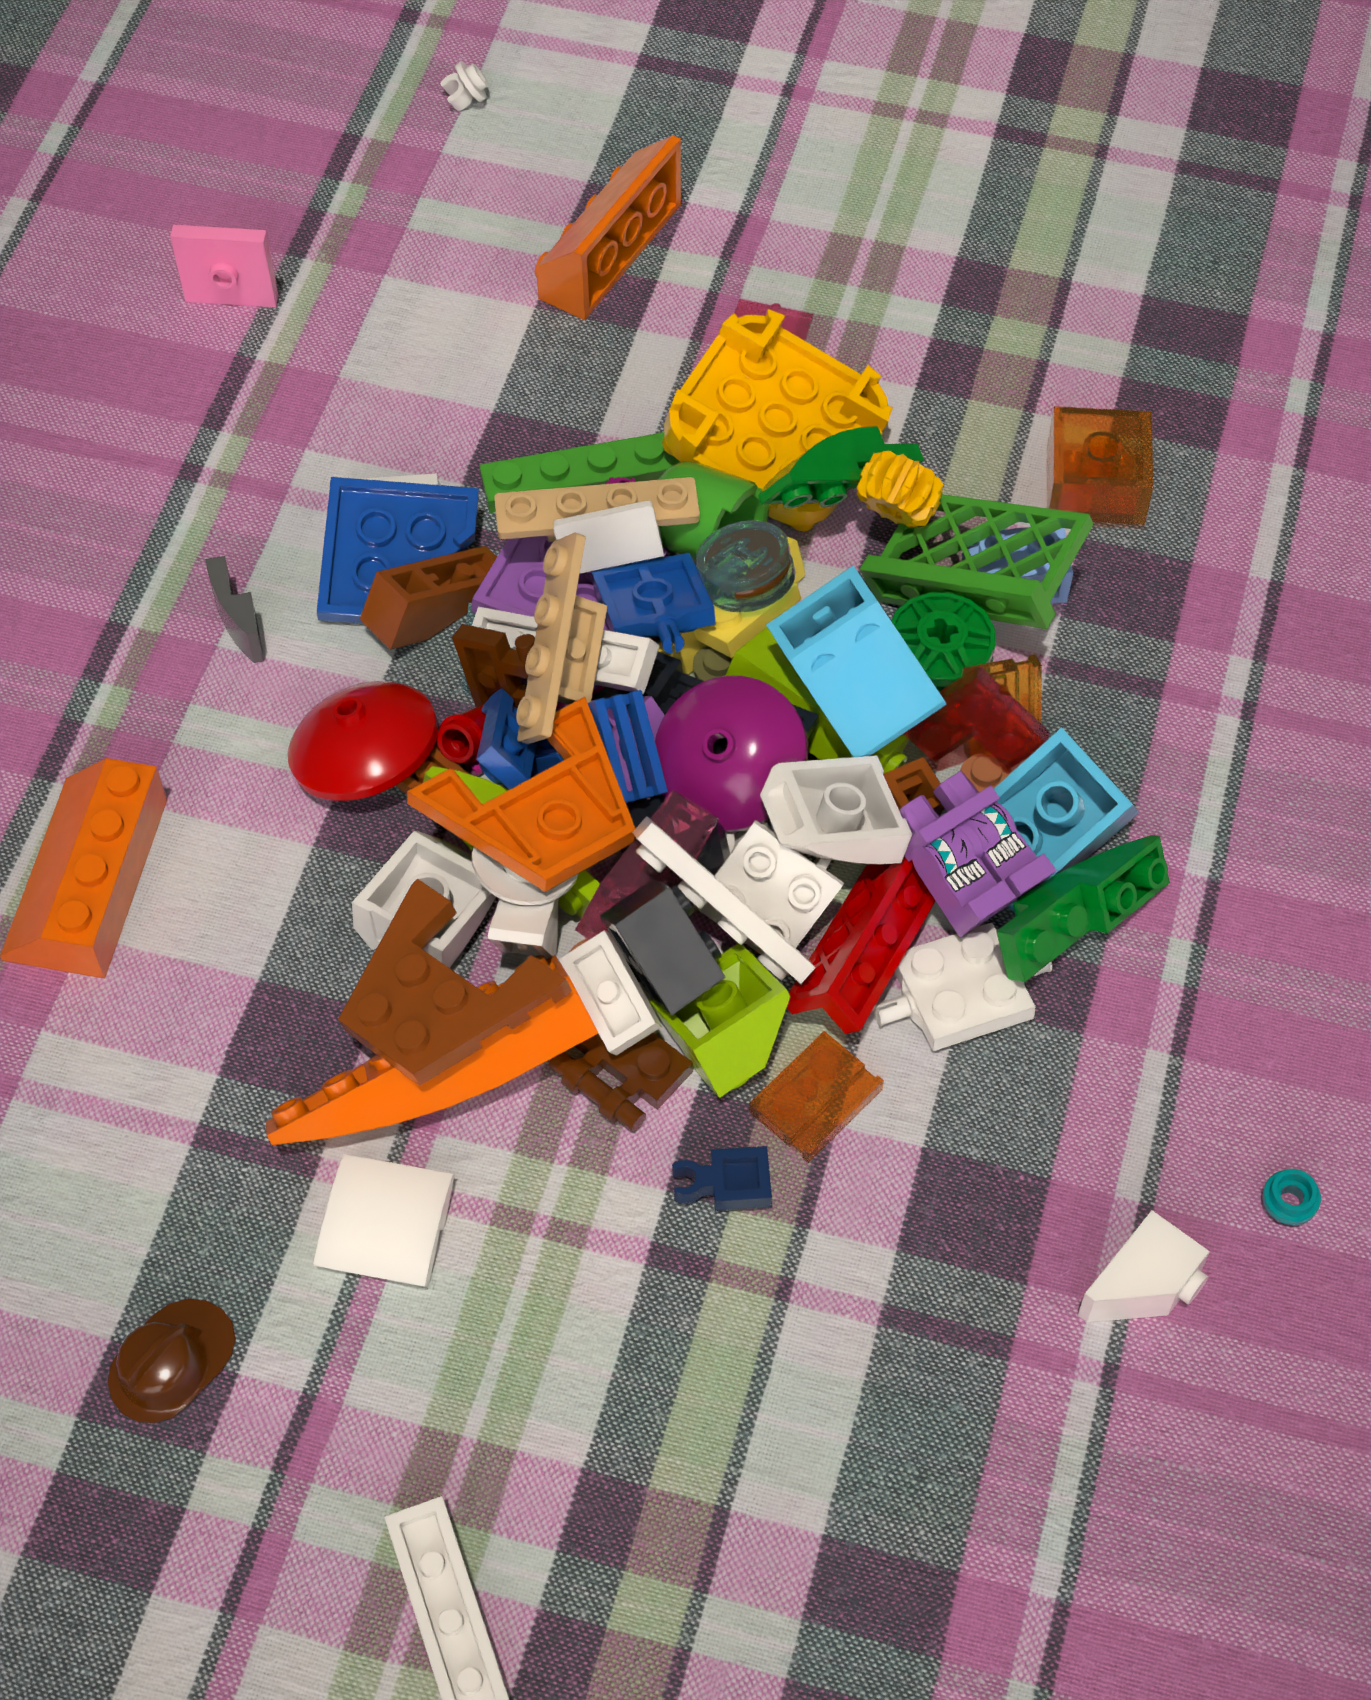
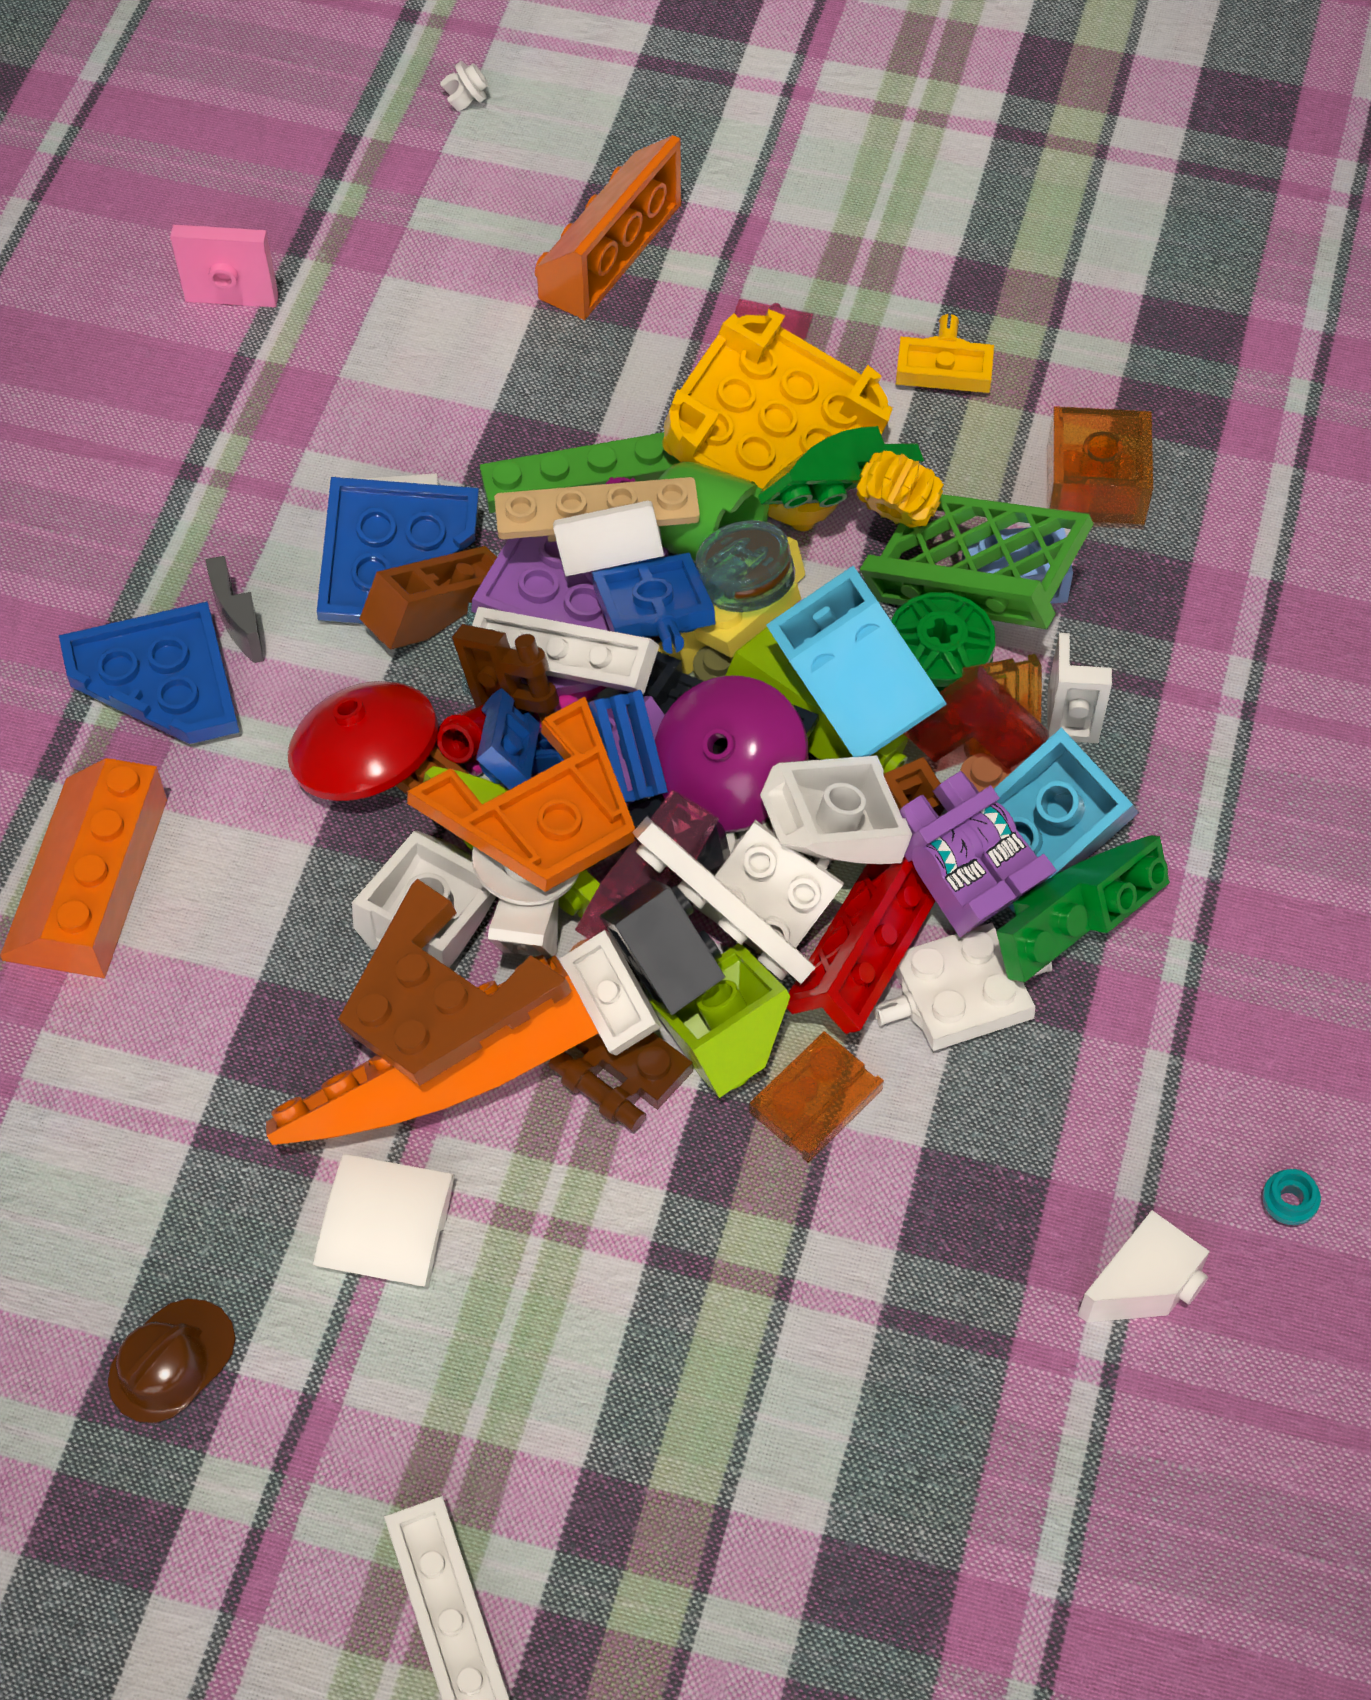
(156, 670): none -> blue plate
(565, 643): tan bracket -> none
(736, 1179): dark blue plate -> none
(945, 361): none -> yellow plate
(1076, 696): none -> white panel

